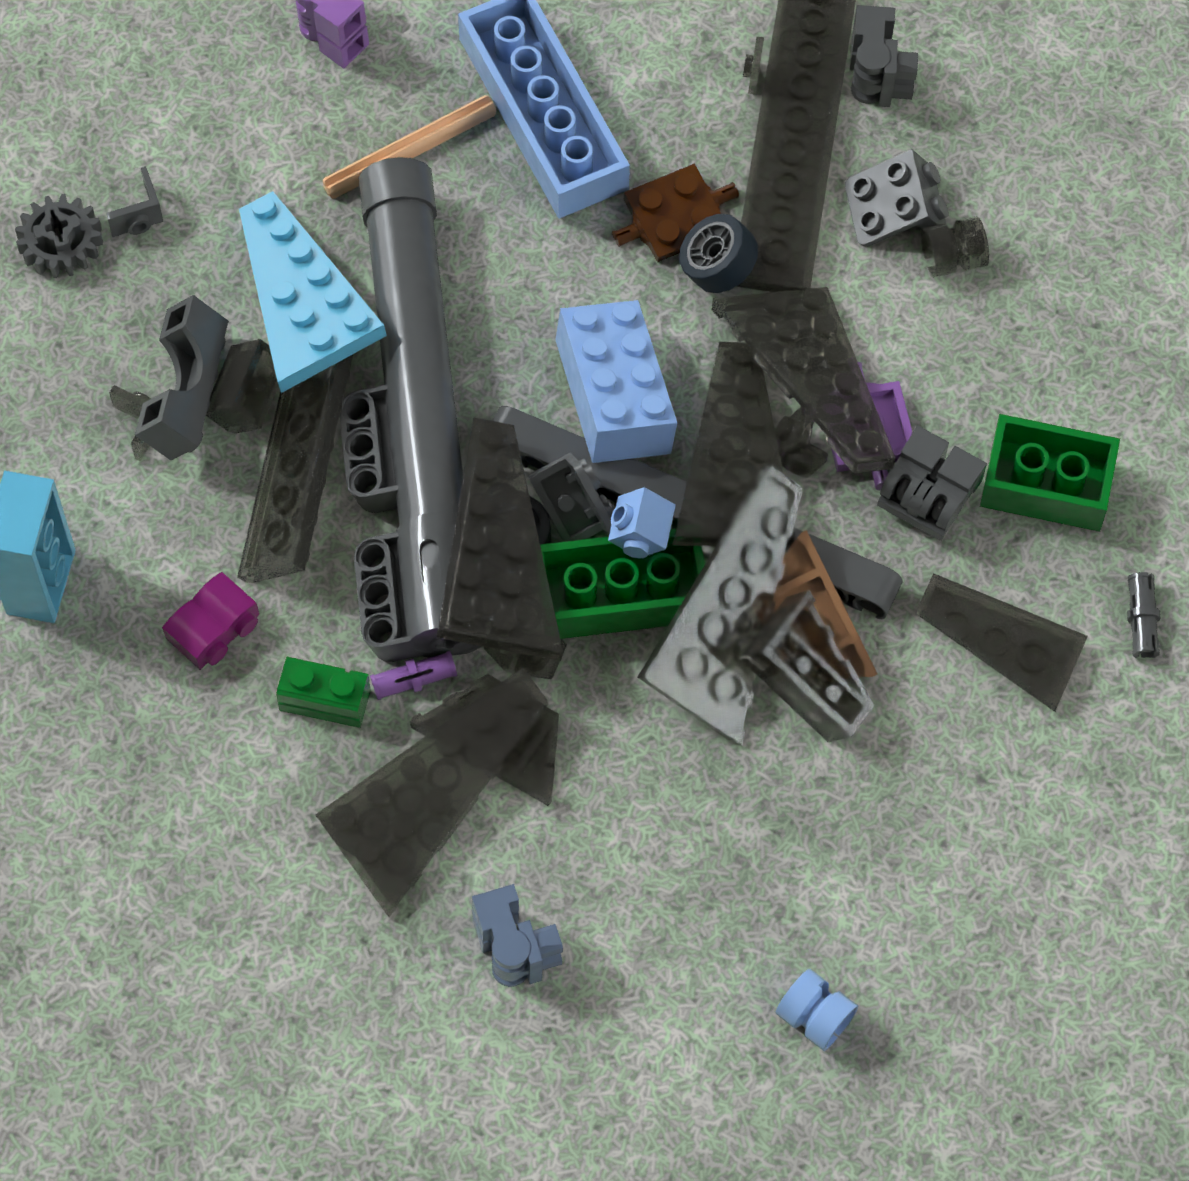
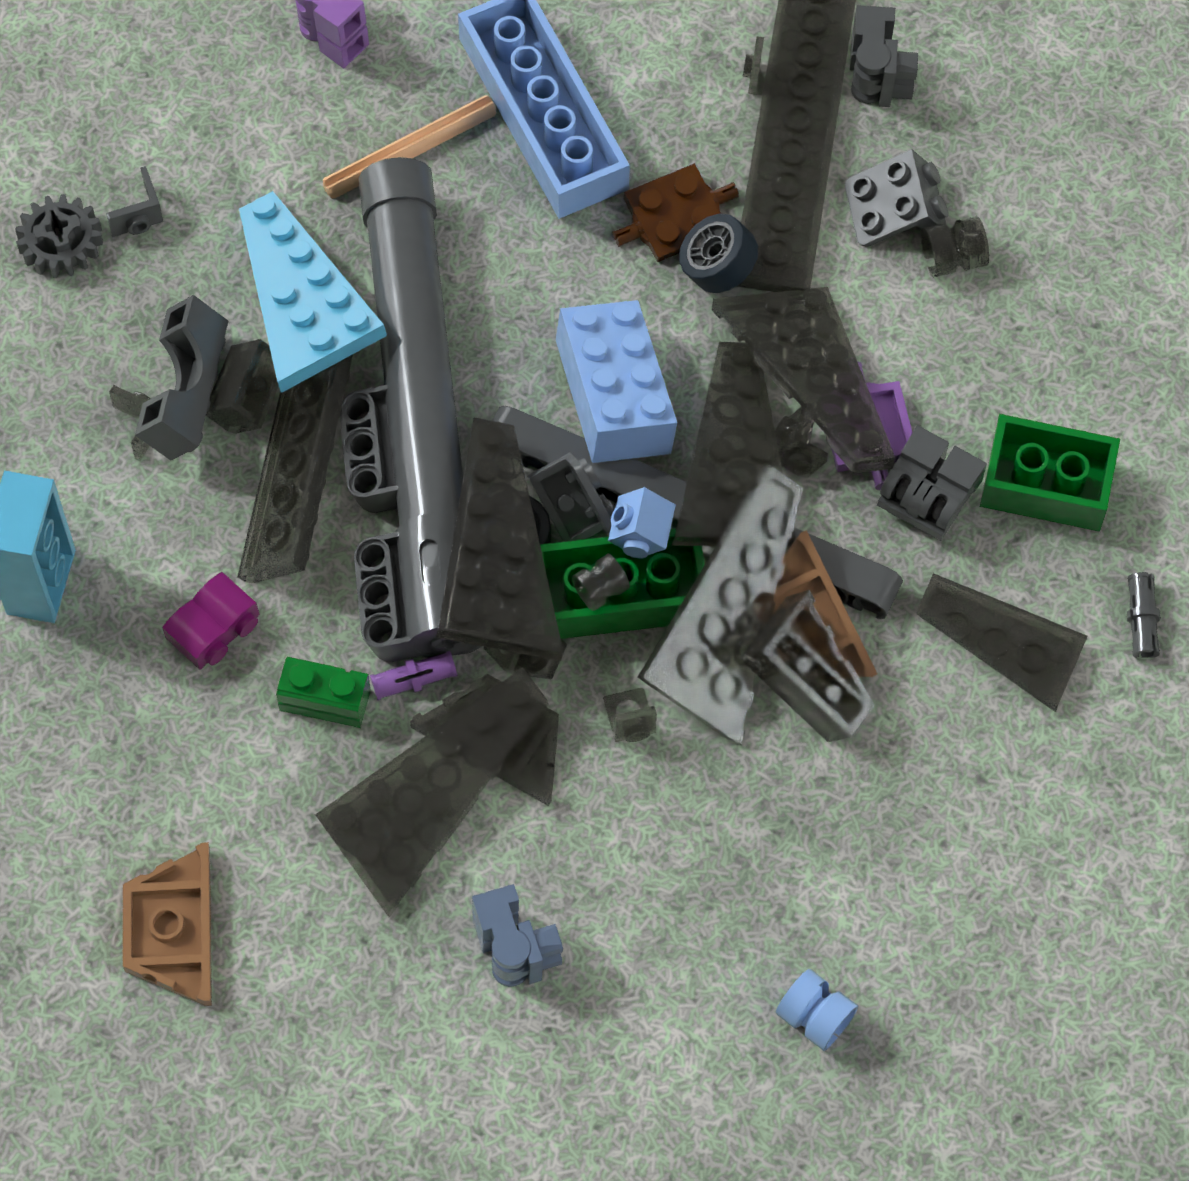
(171, 926): none -> medium nougat wing
(602, 581): none -> clear smoke wheel
(631, 725): none -> clear smoke bracket

